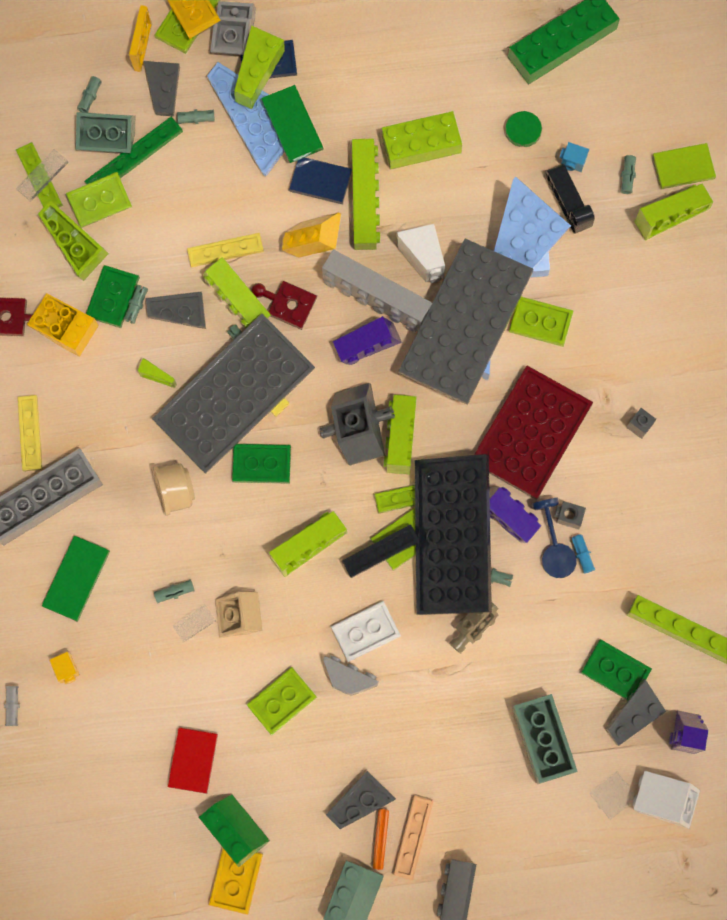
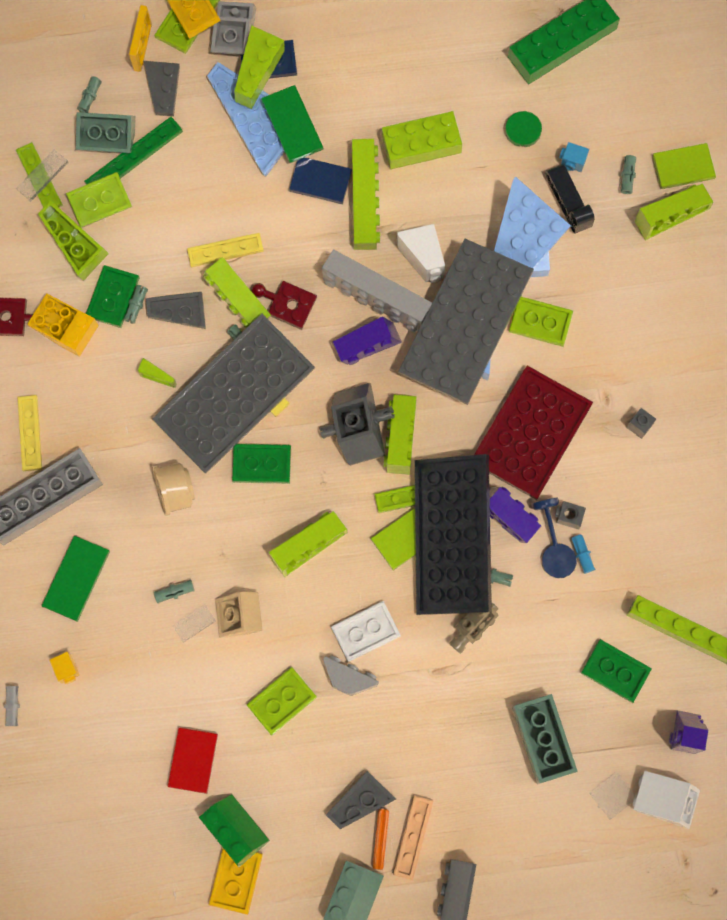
(195, 116): sand green pin -> none
(312, 236): yellow slope -> none
(381, 551): black plate -> none
(636, 714): dark grey wing -> none

